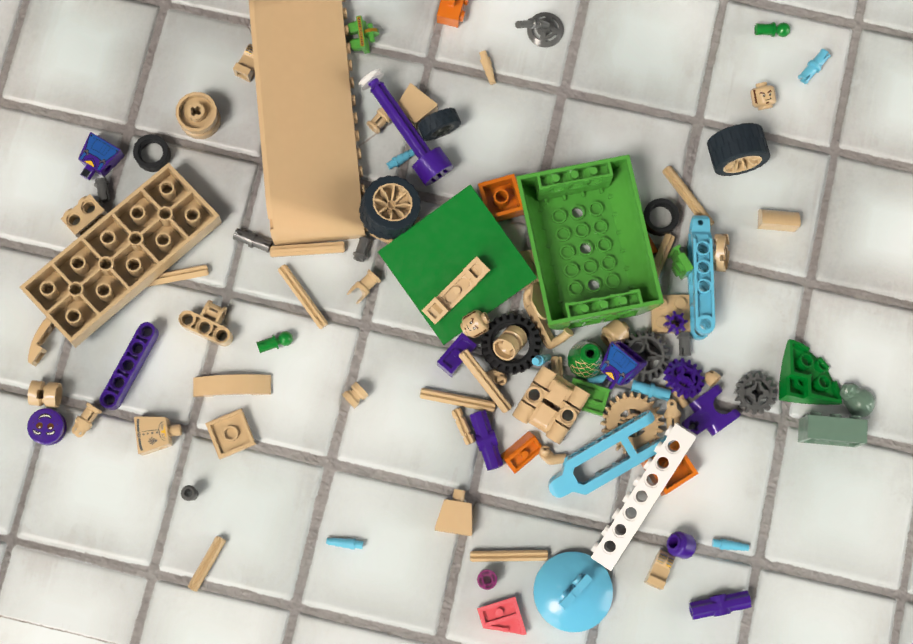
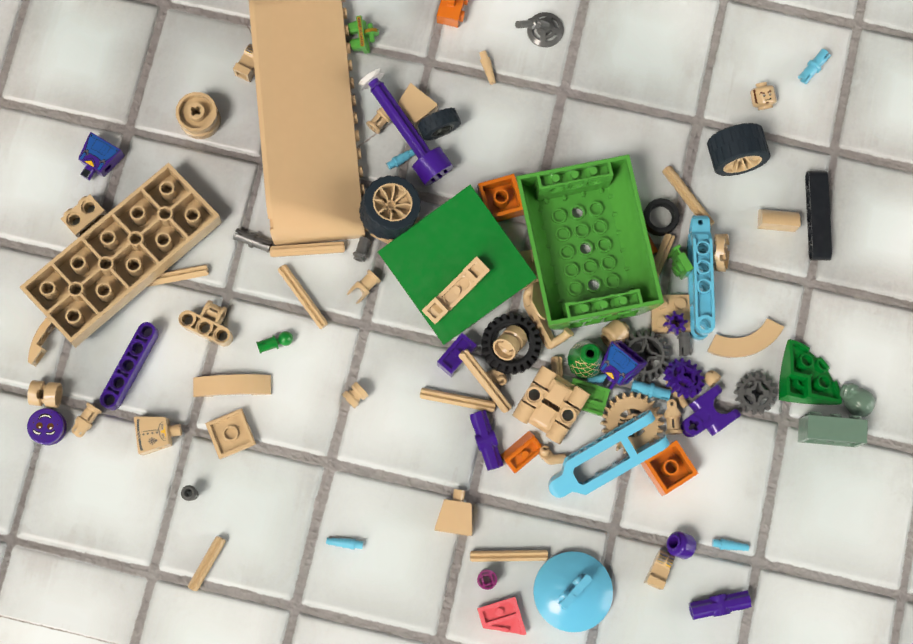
(102, 189): dark grey pin -> none
(148, 139): black tyre -> none
(463, 426): tan axle -> none
(475, 323): tan head -> none
(539, 360): medium azure animal -> none
(608, 557): white brick -> none
(746, 345): none -> tan tile
(781, 29): green pin -> none
(818, 216): none -> black beam

